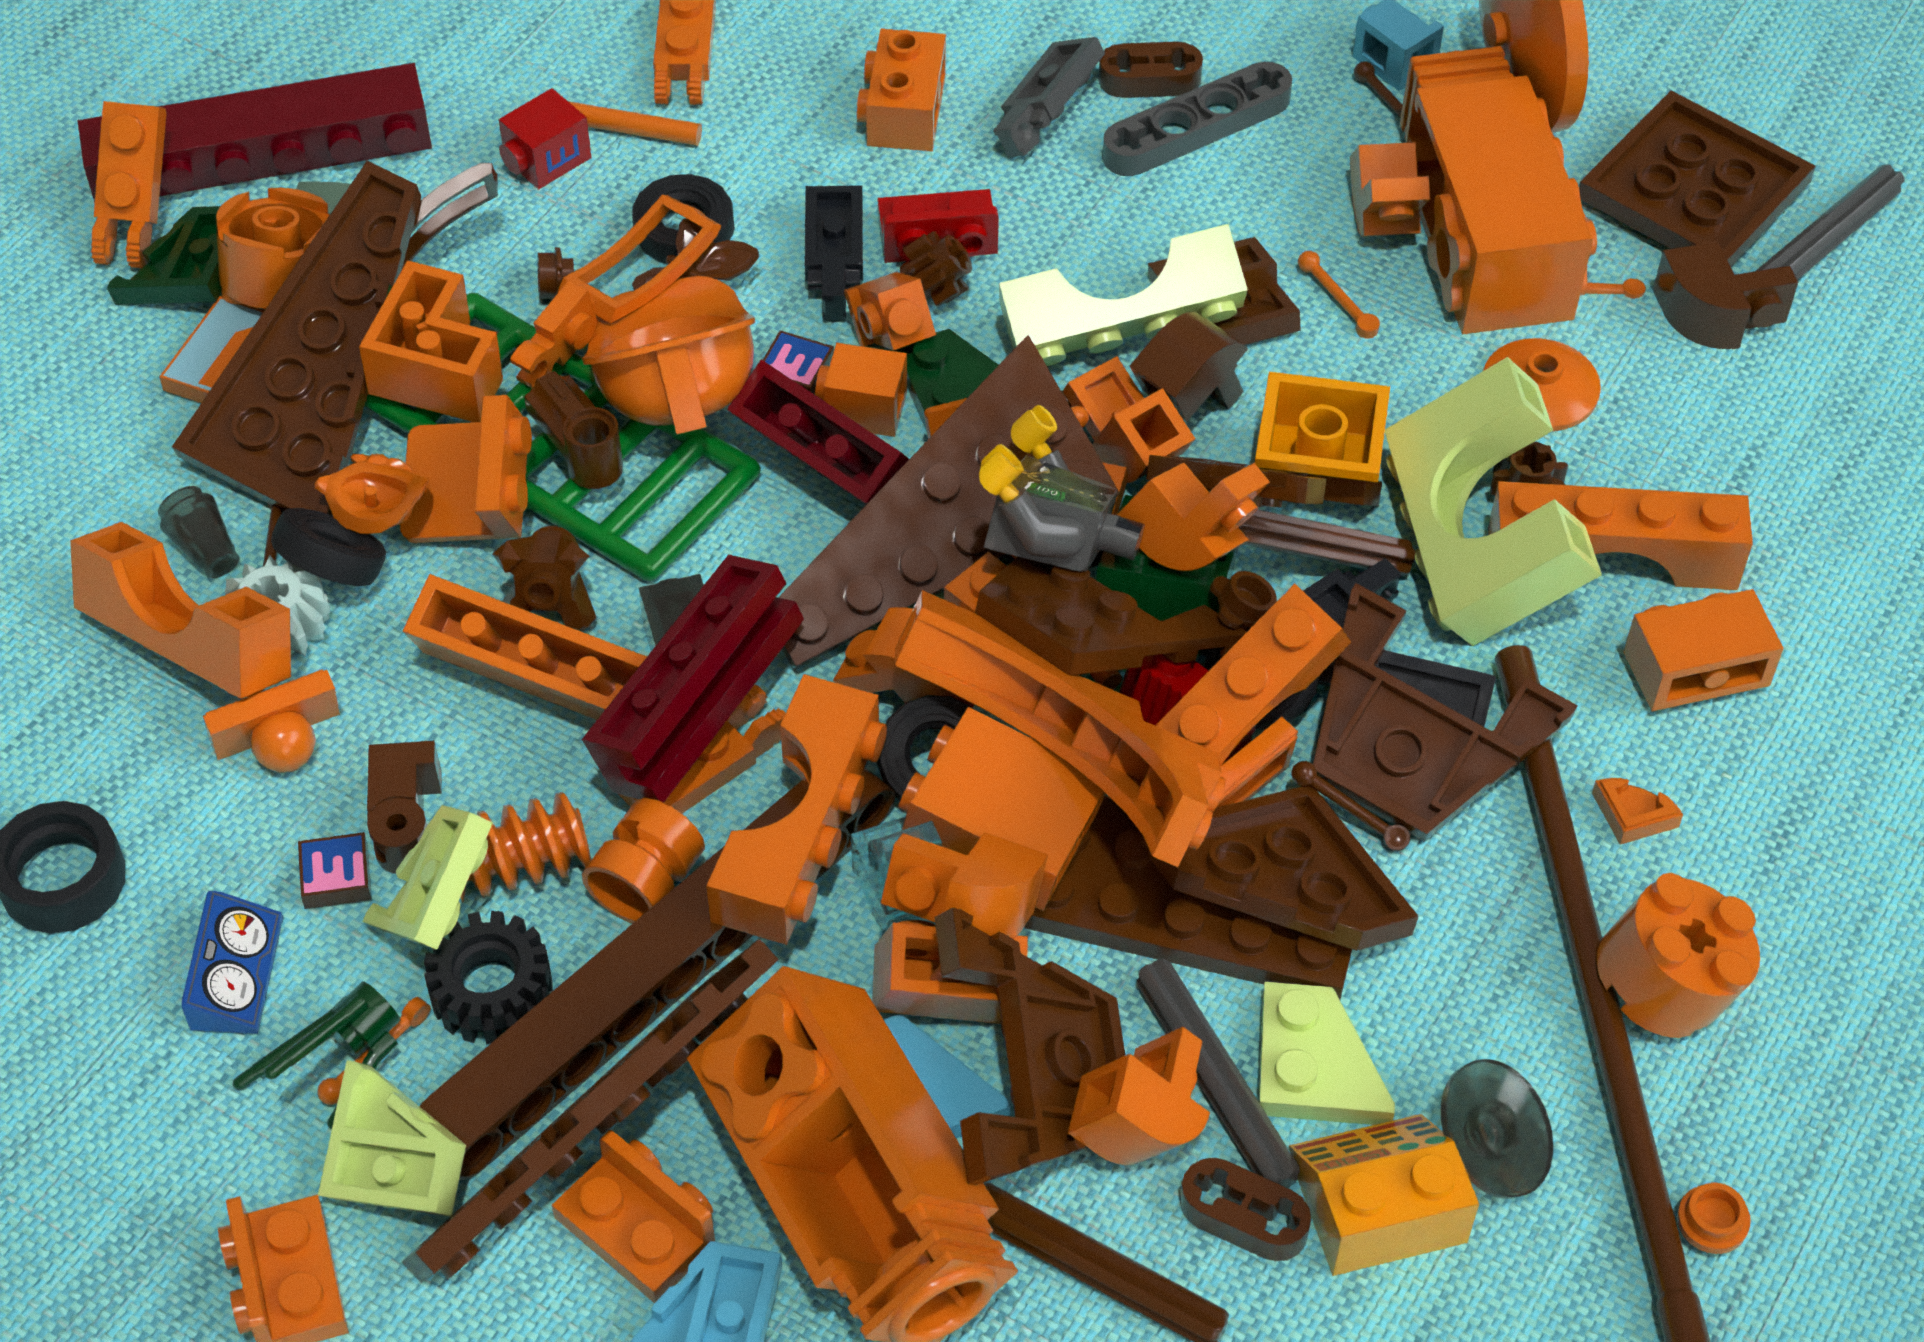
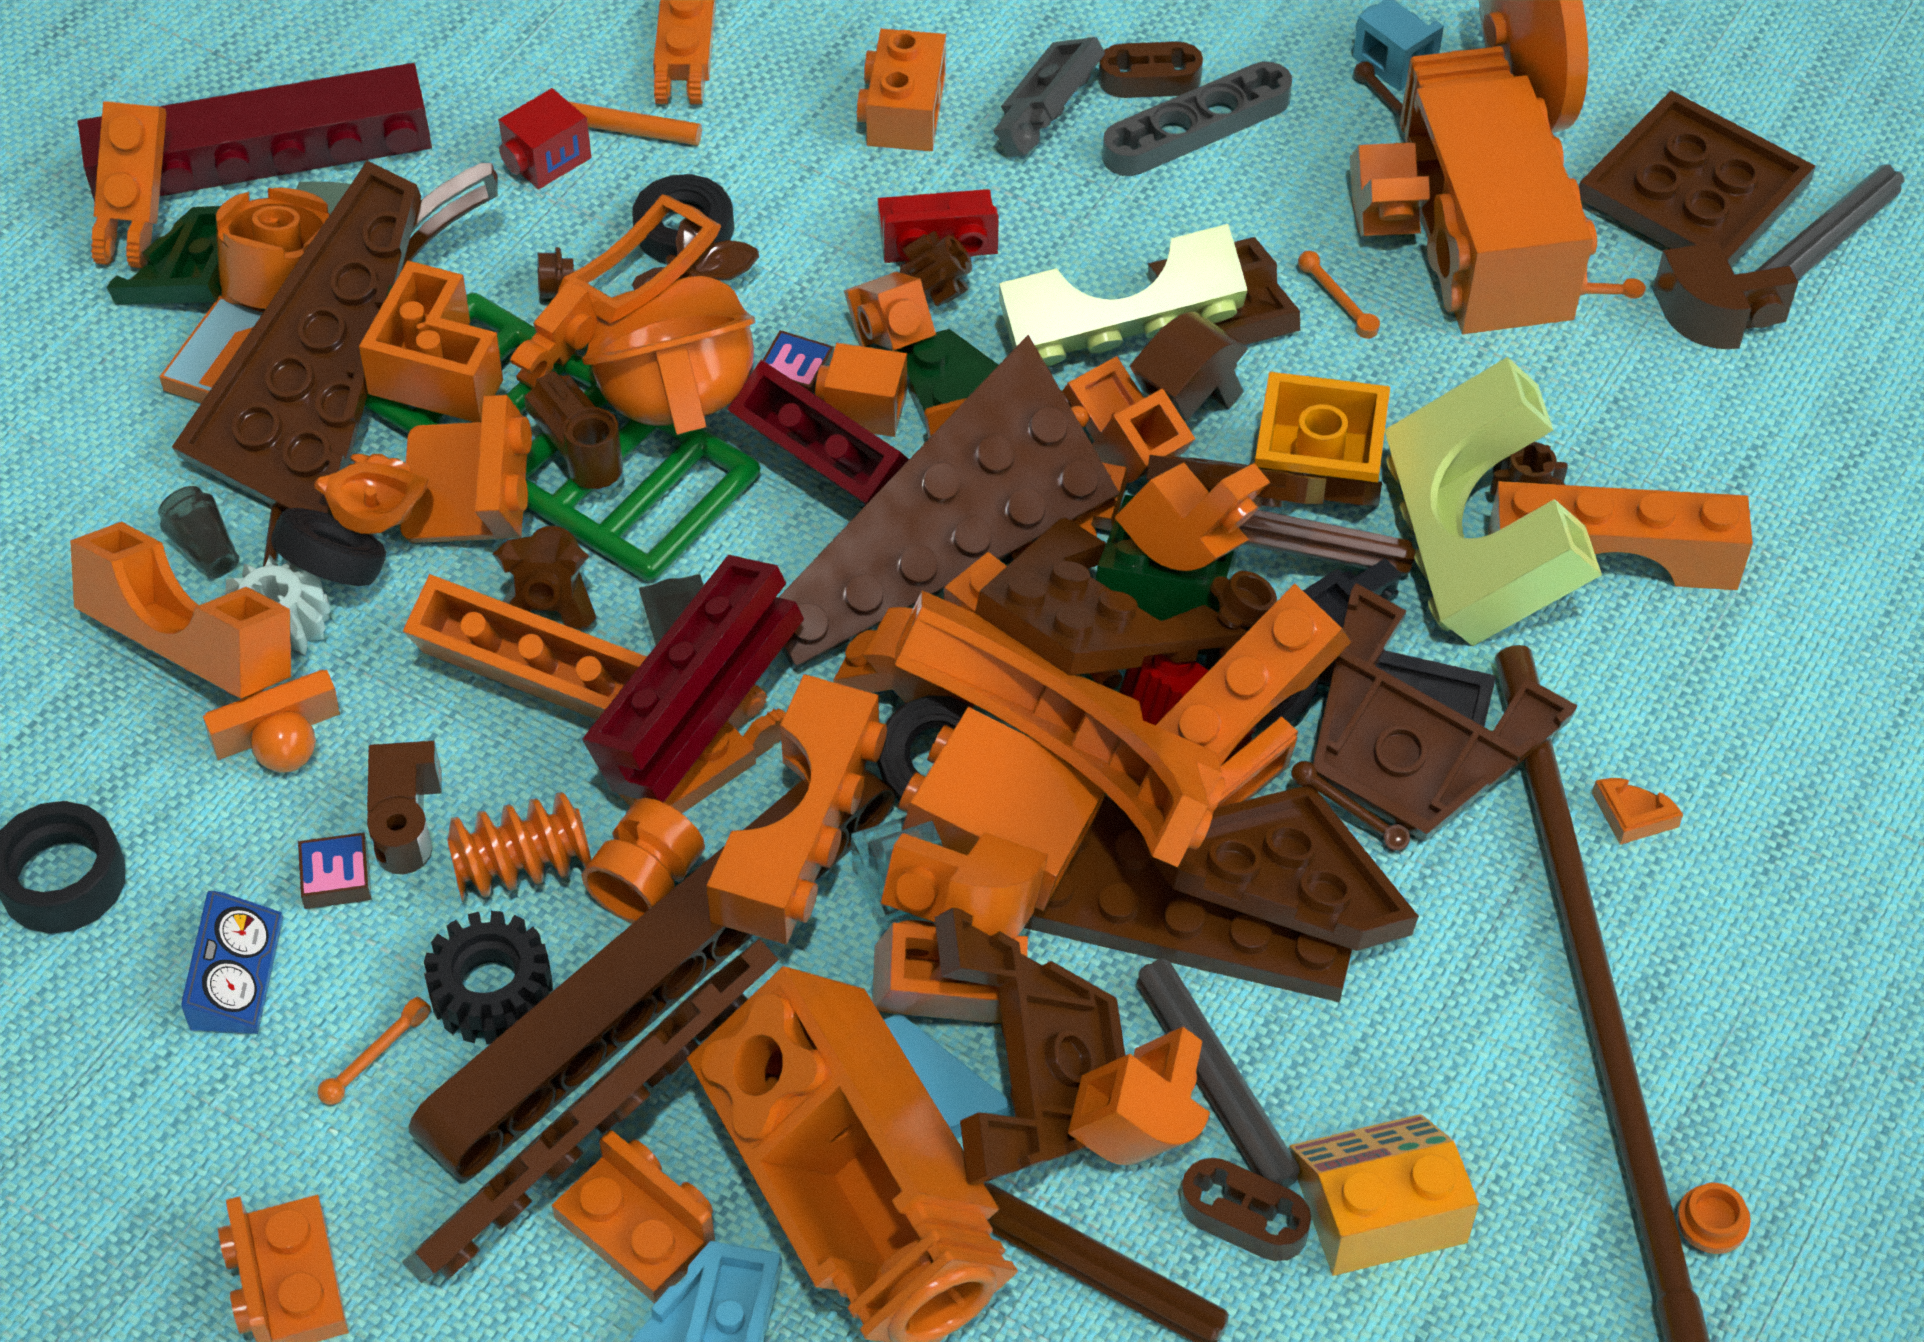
(355, 1022): dark green plant -> none
(389, 1149): yellowish green wing -> none
(434, 878): yellowish green wing -> none
(833, 244): black hinge -> none
(1046, 508): torso -> none
(1315, 1060): yellowish green wing -> none
(1497, 1128): clear smoke dish -> none
(1563, 376): orange dish -> none
(1679, 955): orange brick -> none
(1702, 649): orange brick -> none

